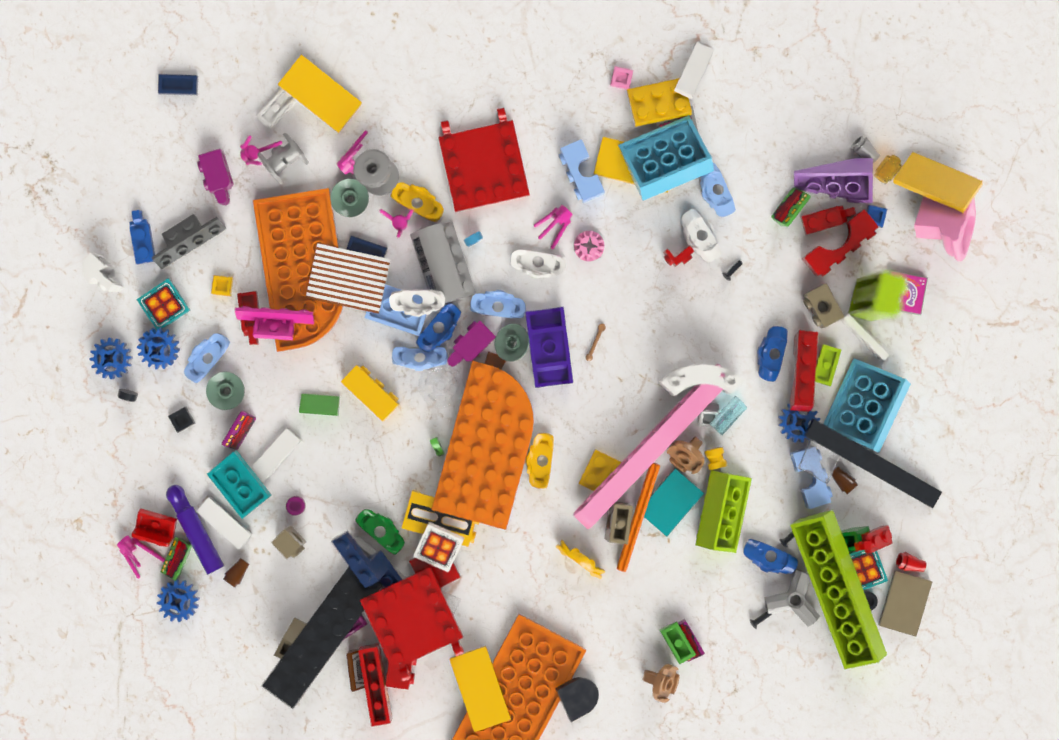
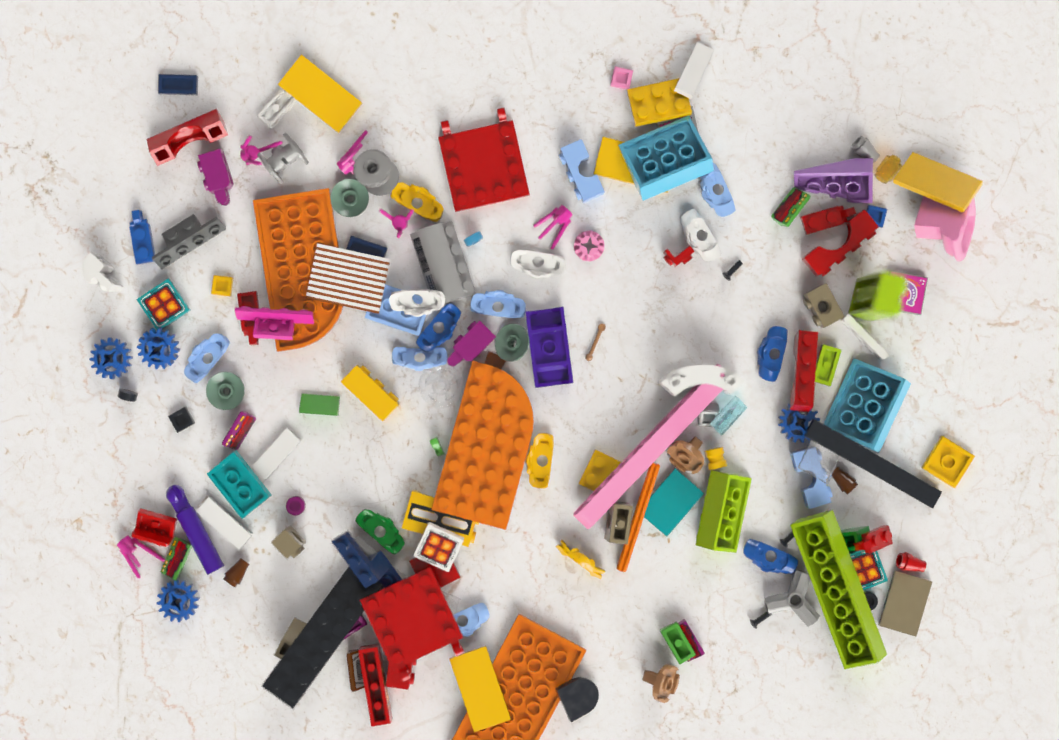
(167, 144): none -> red arch
(476, 616): none -> light blue piece
(948, 461): none -> yellow tile

